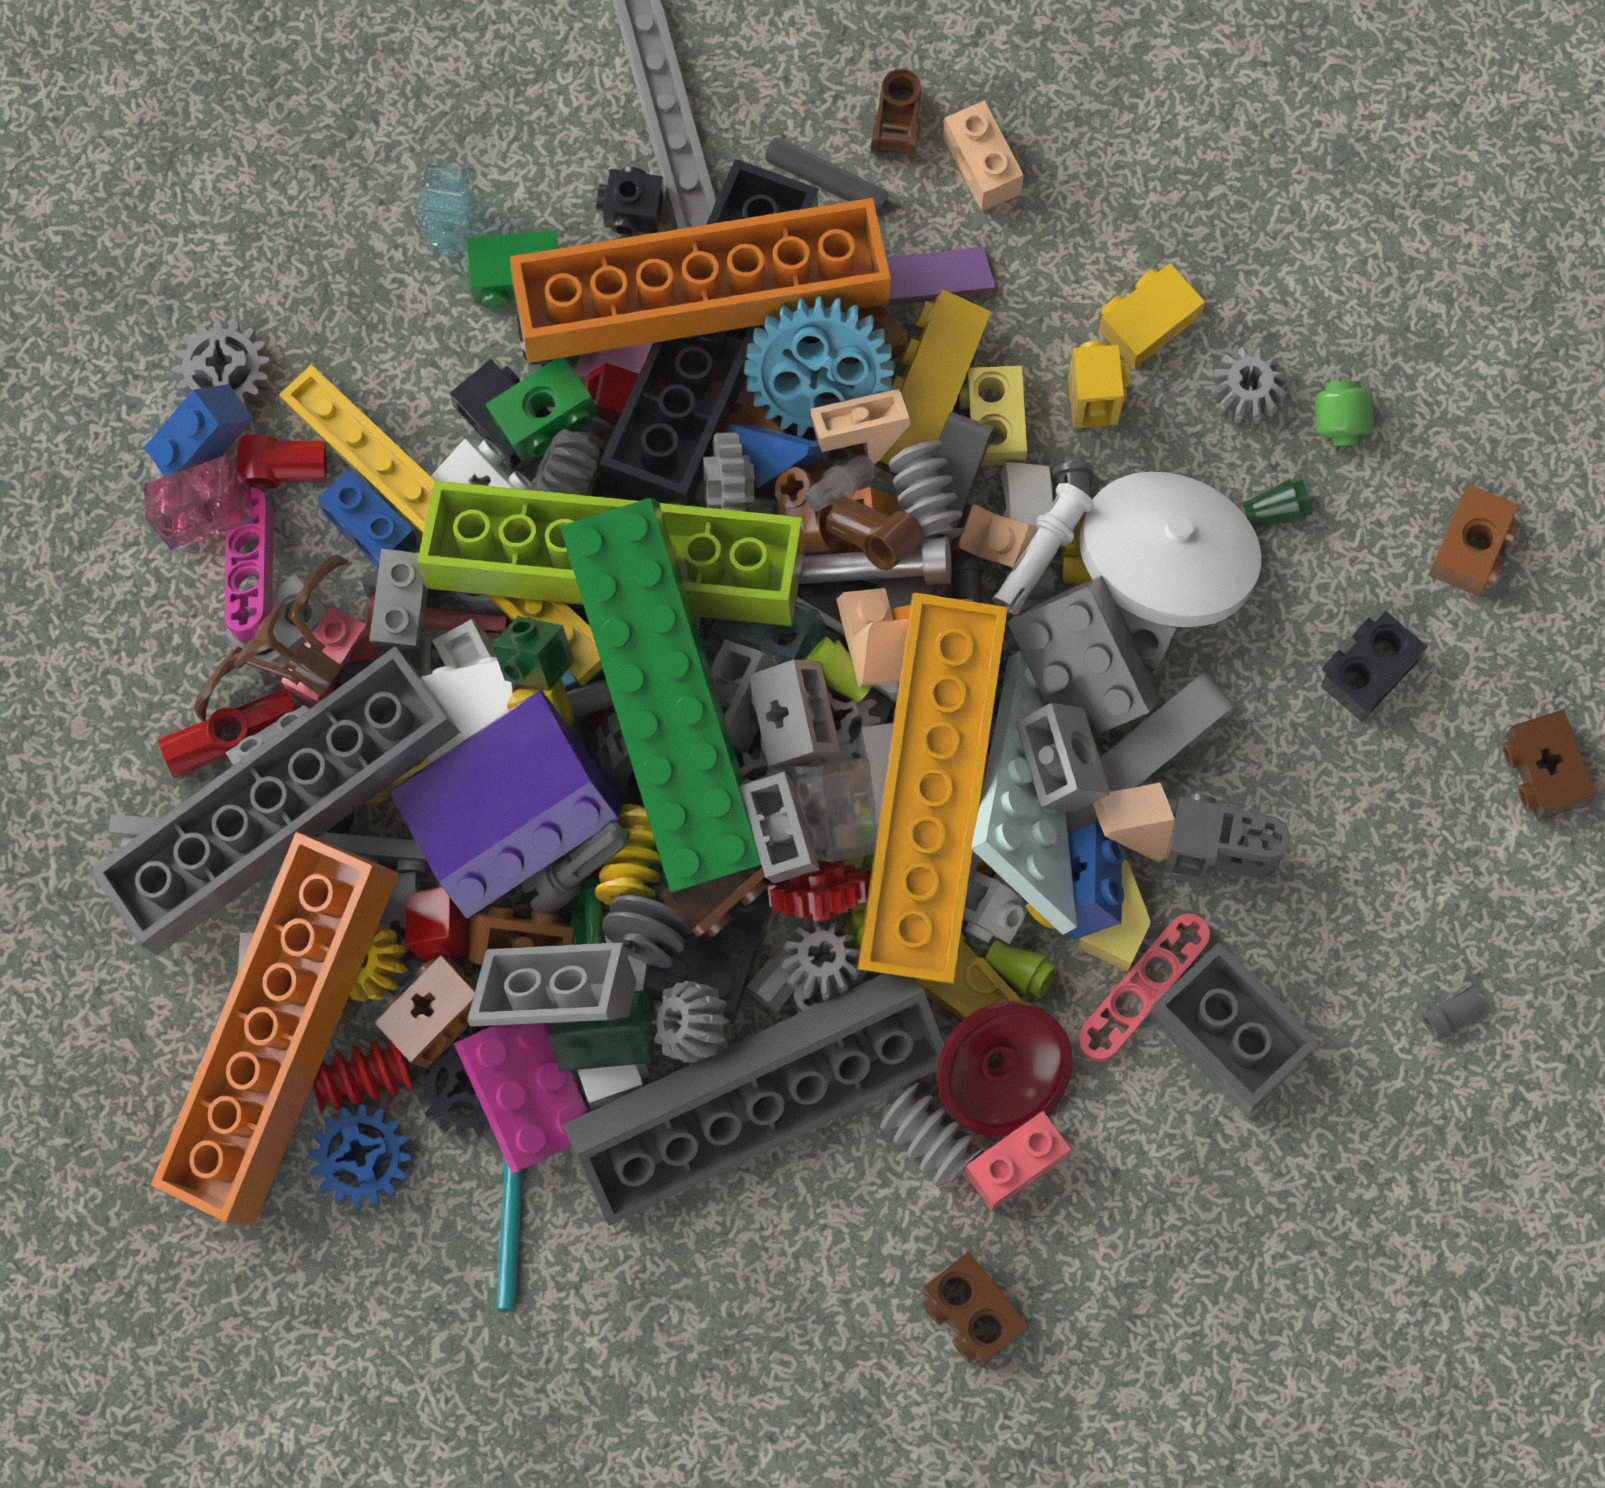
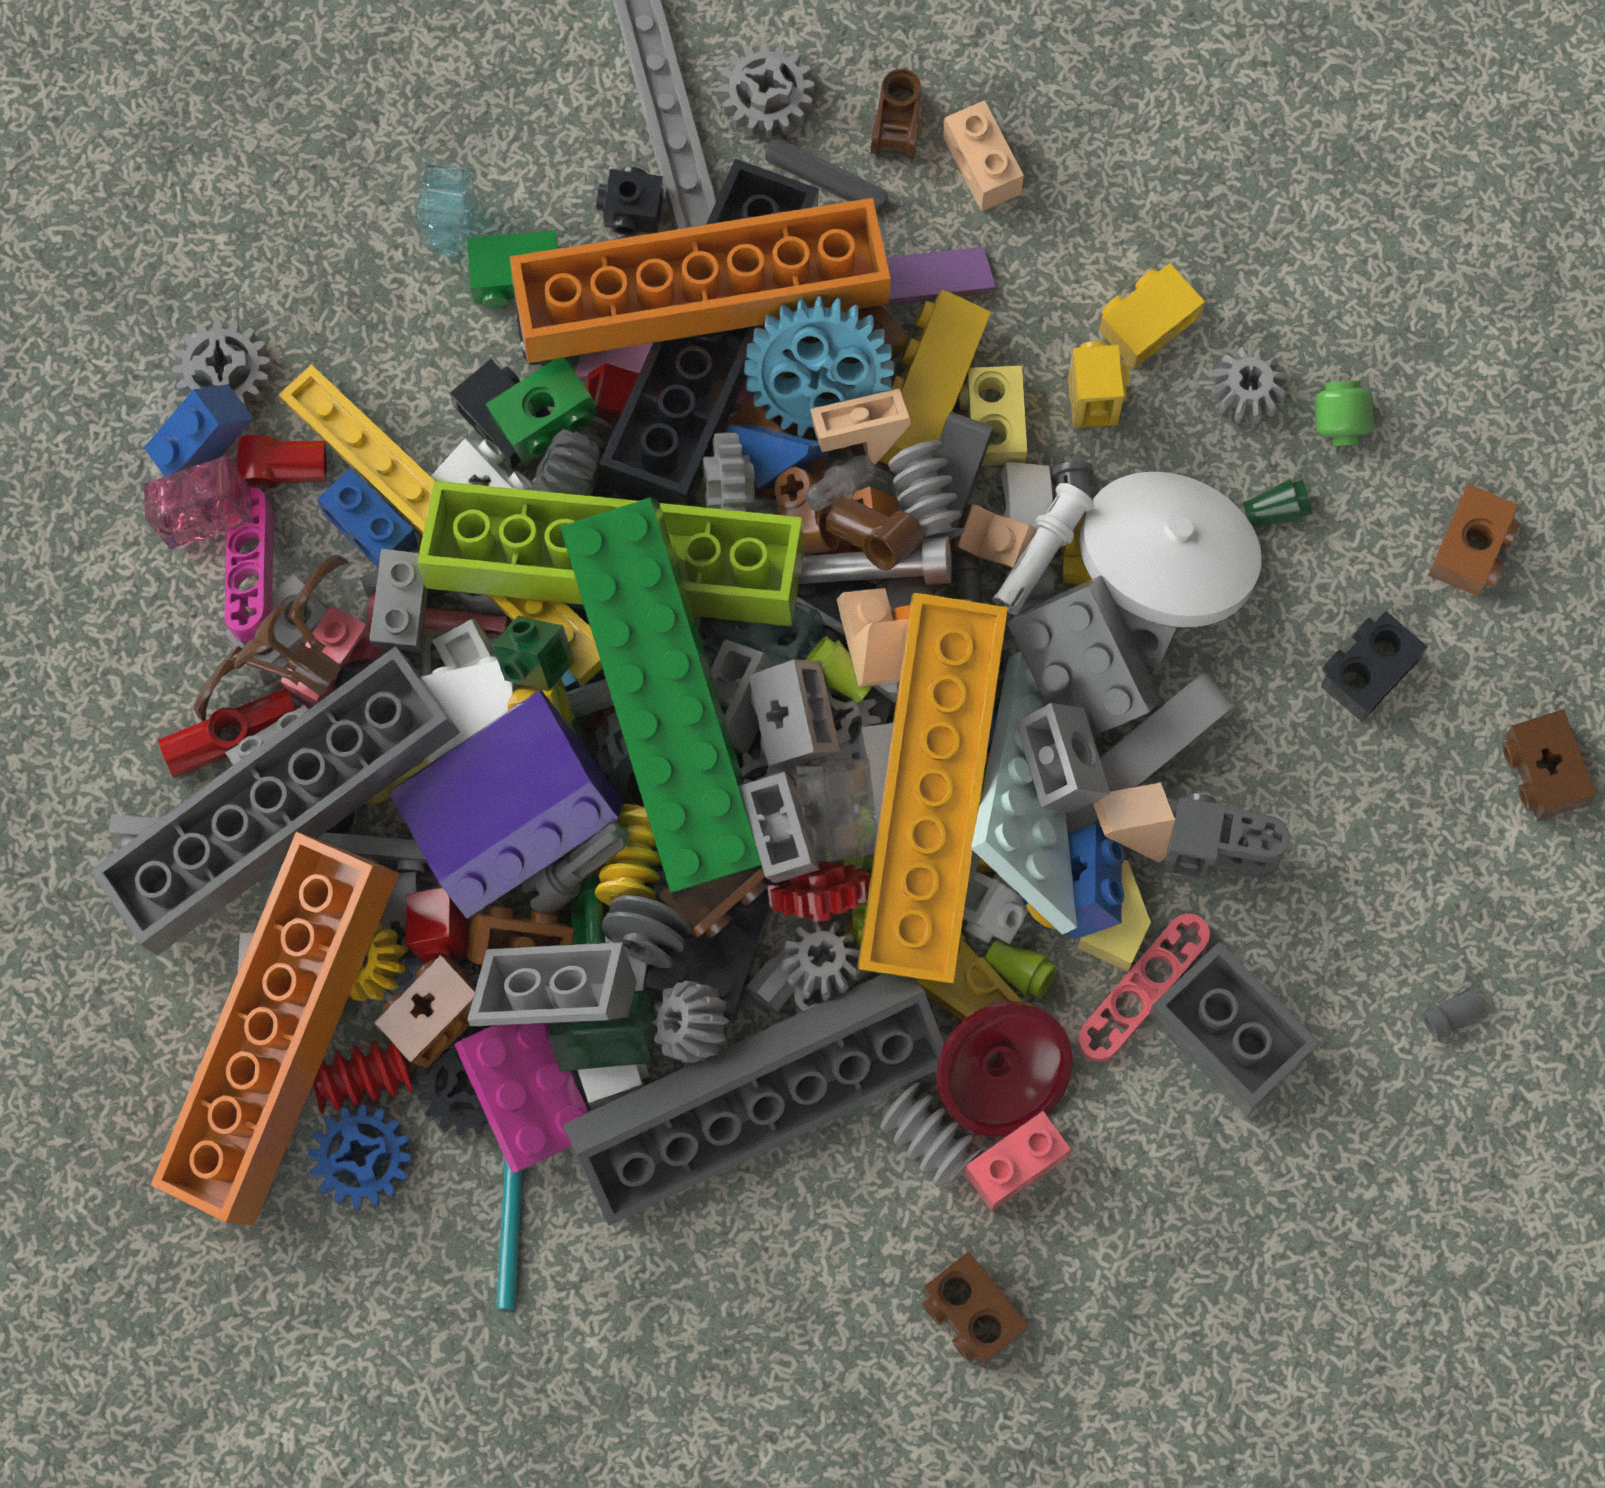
(752, 76): none -> light grey gear

